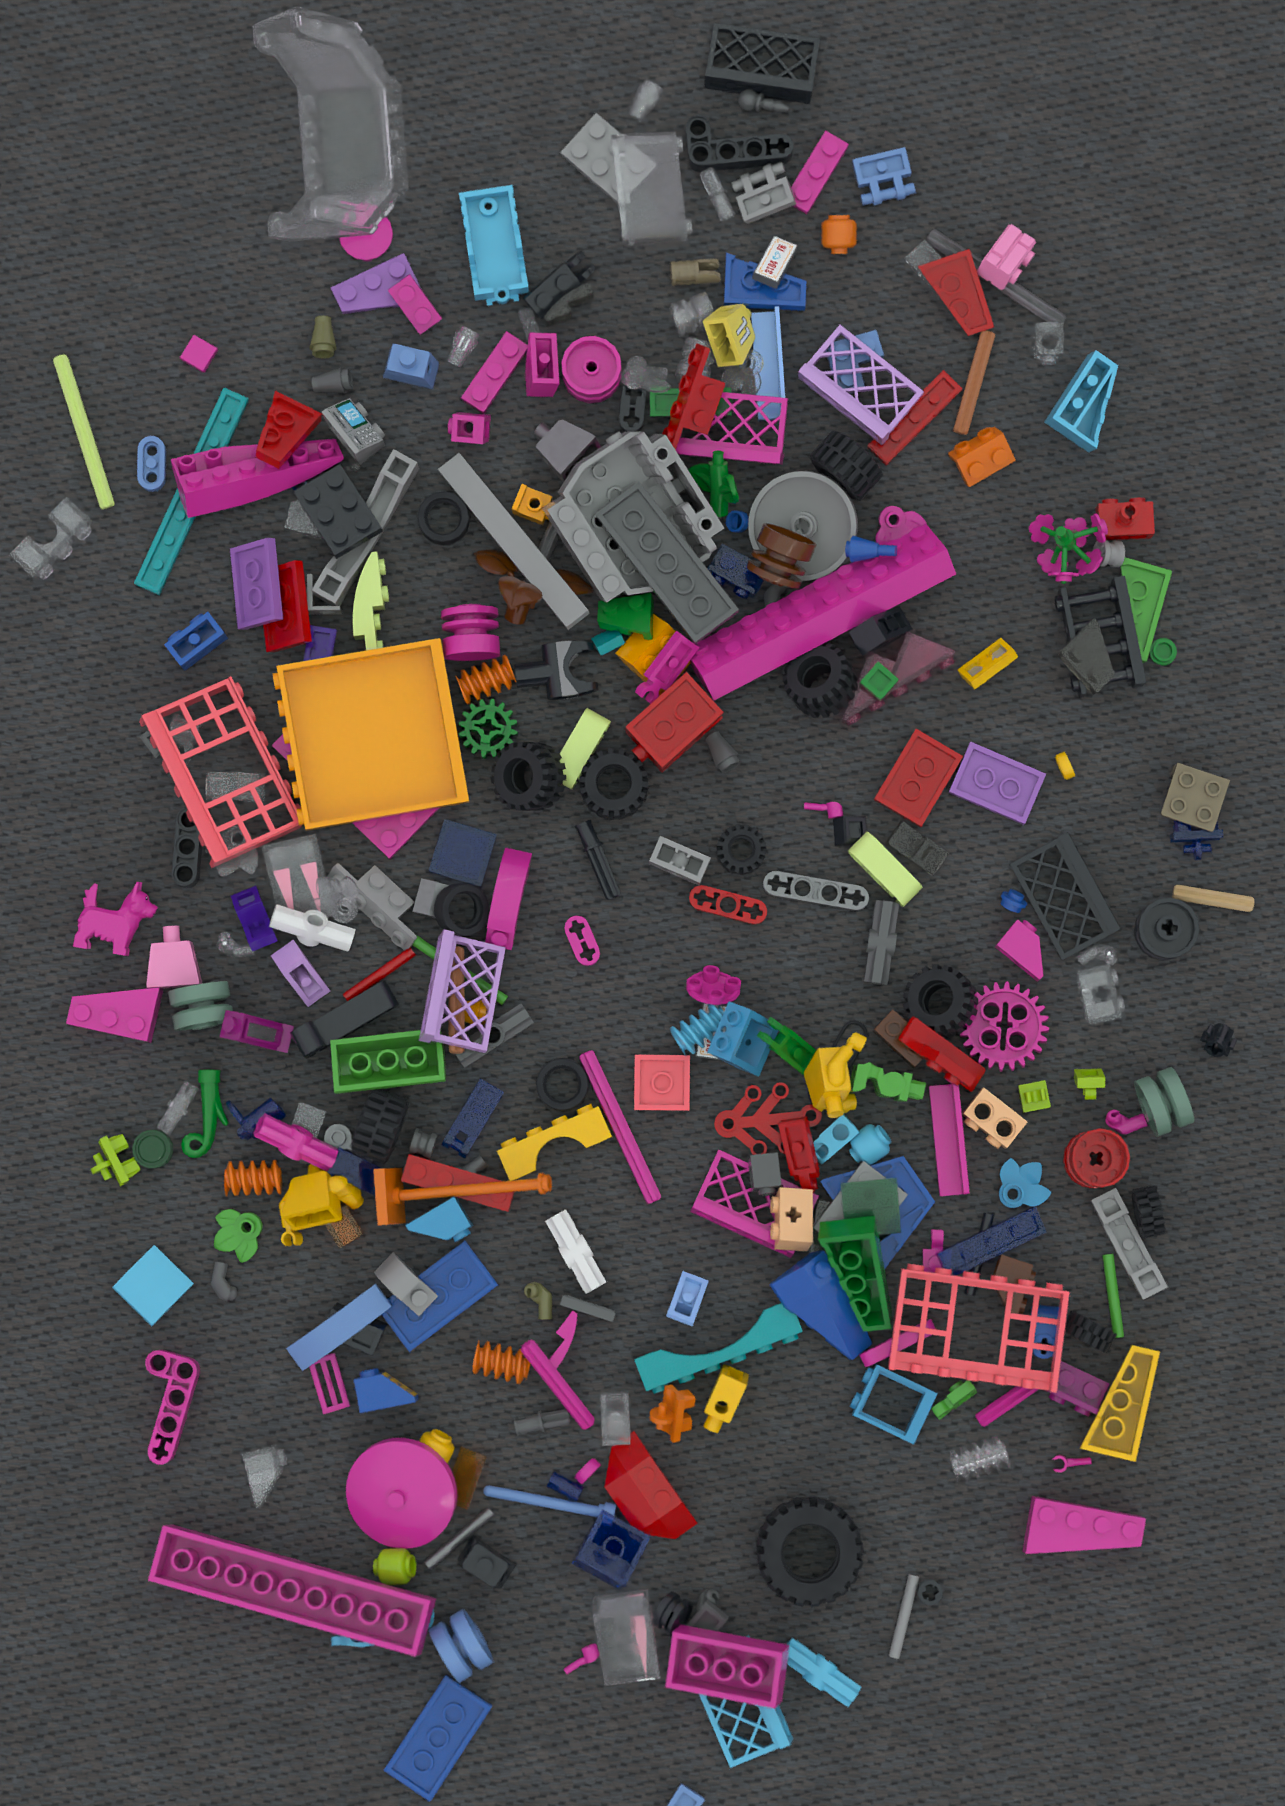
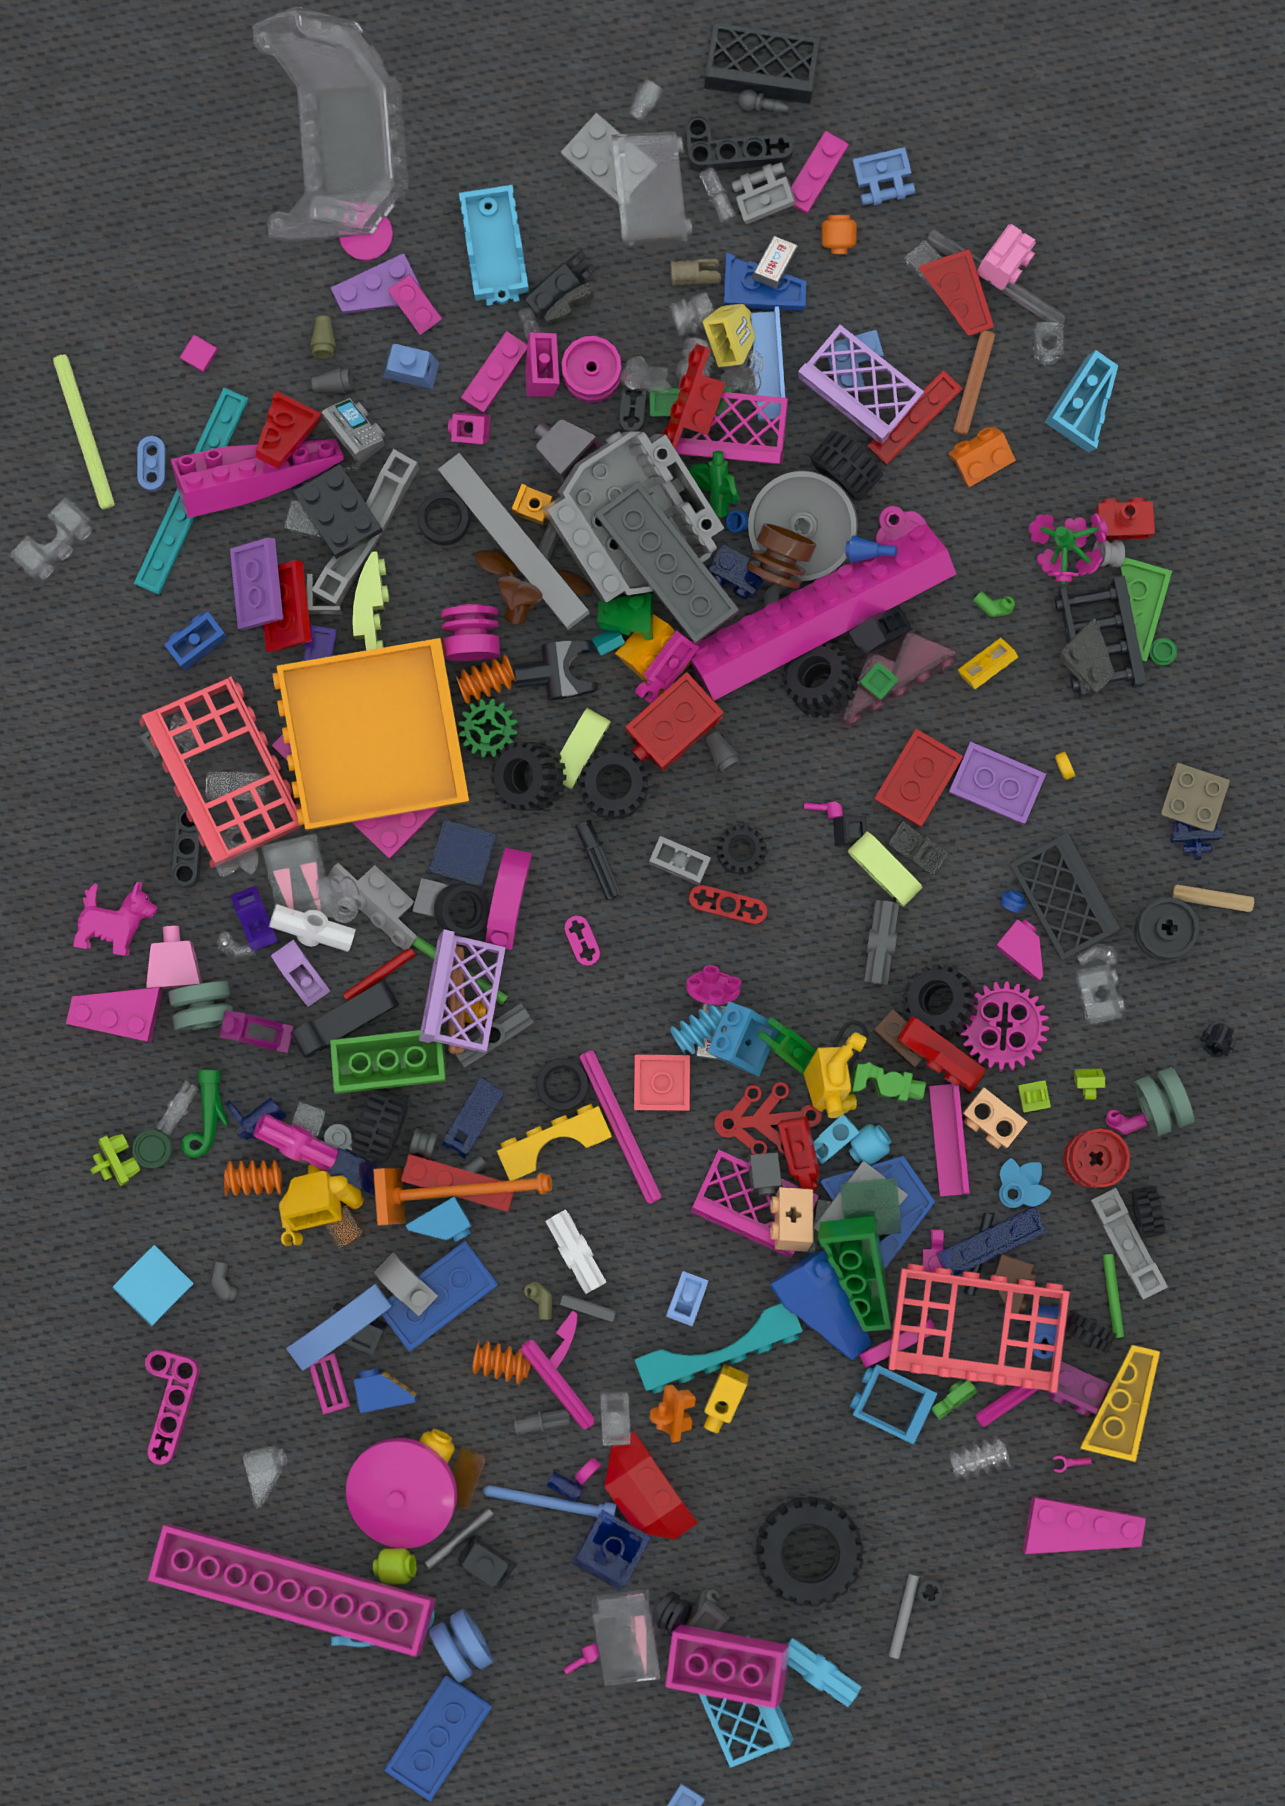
(234, 1235): bright green plate -> none
(462, 345): clear cone -> none
(816, 886): flat silver beam -> none
(995, 608): none -> bright green arm

